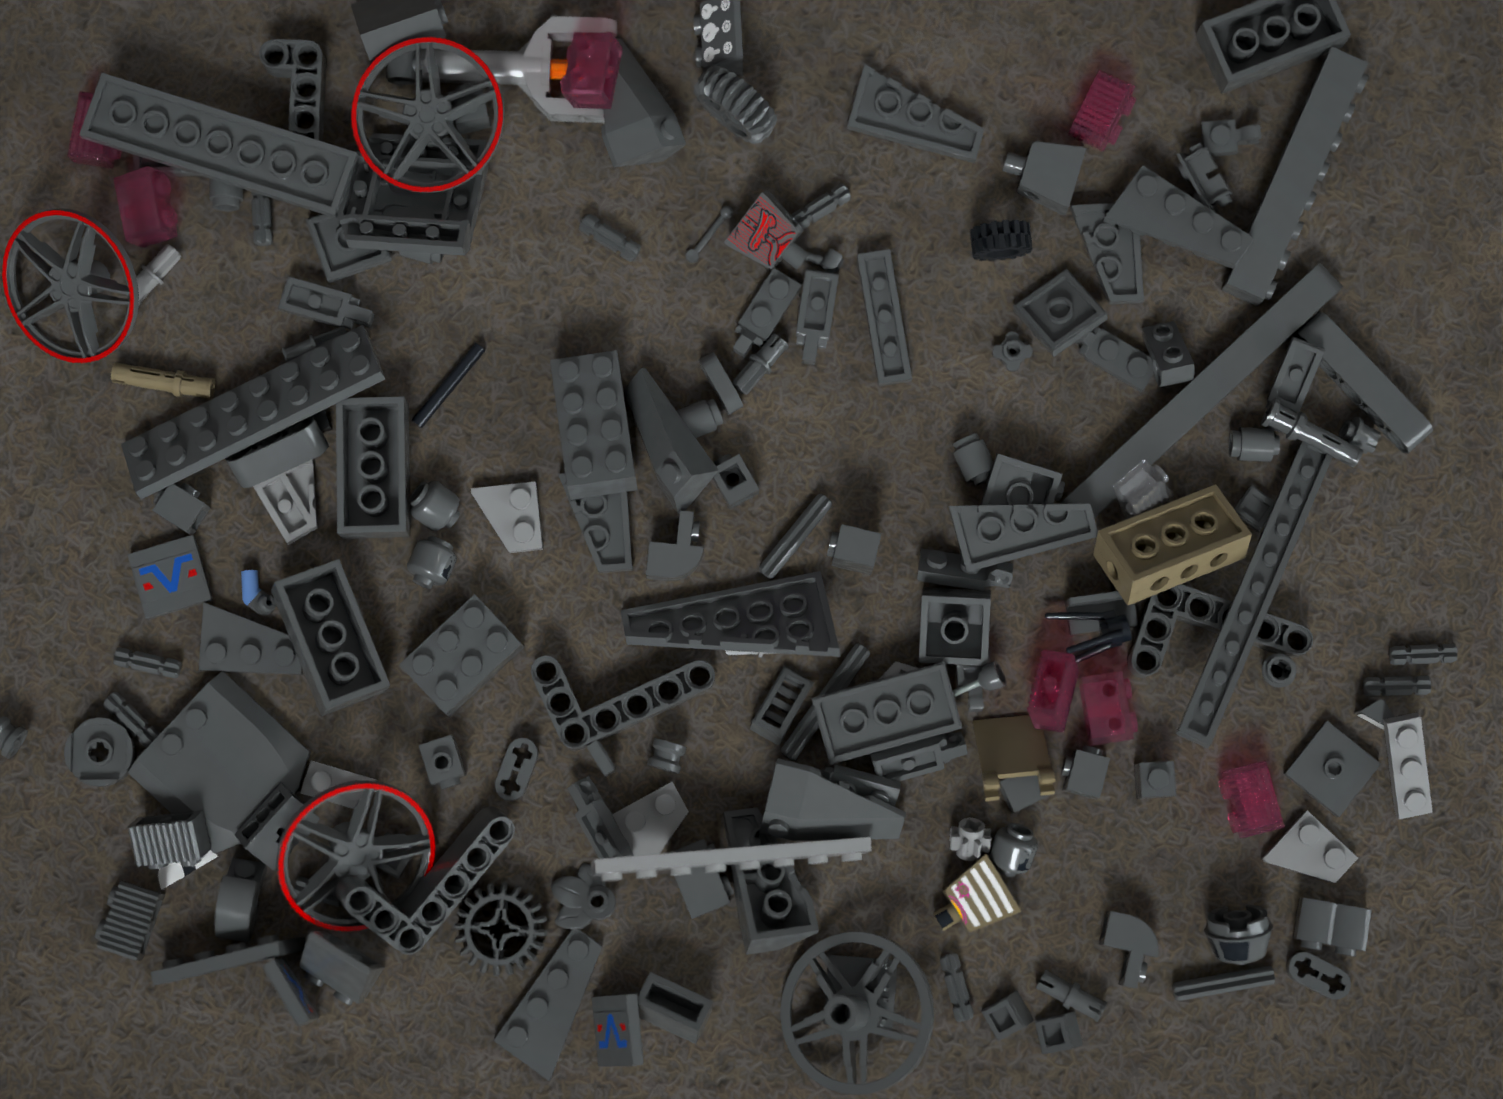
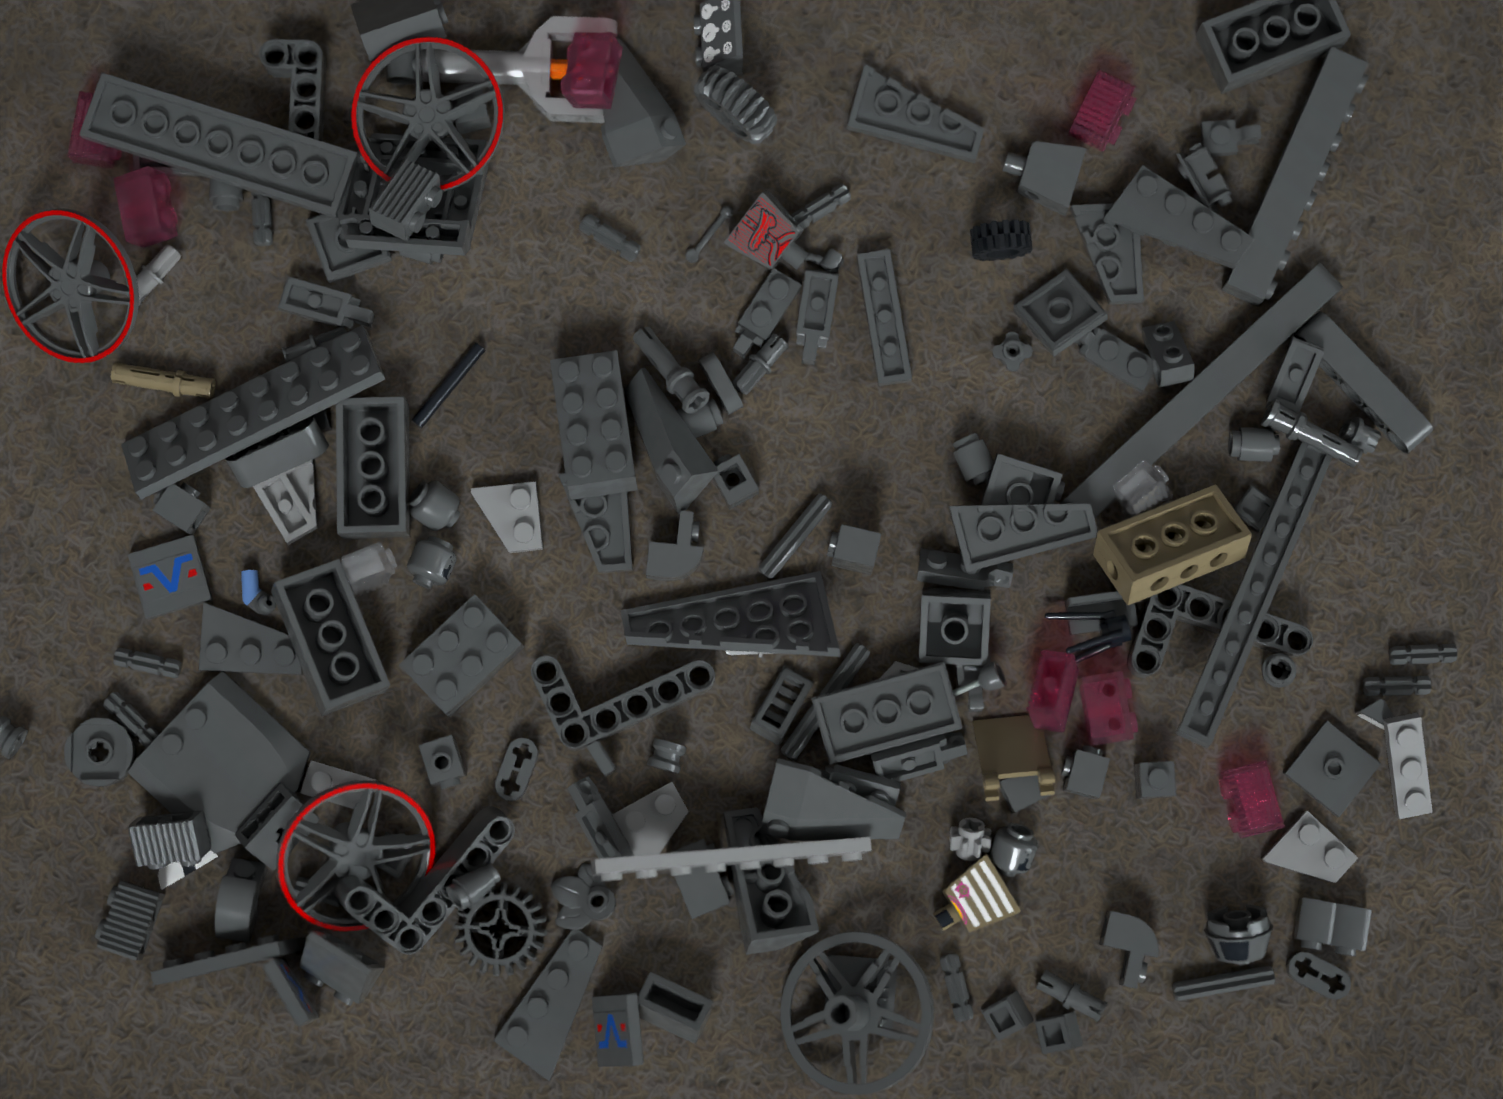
(369, 568): none -> clear brick
(405, 200): none -> dark grey brick
(472, 886): none -> dark grey cone
(678, 379): none -> dark grey pin

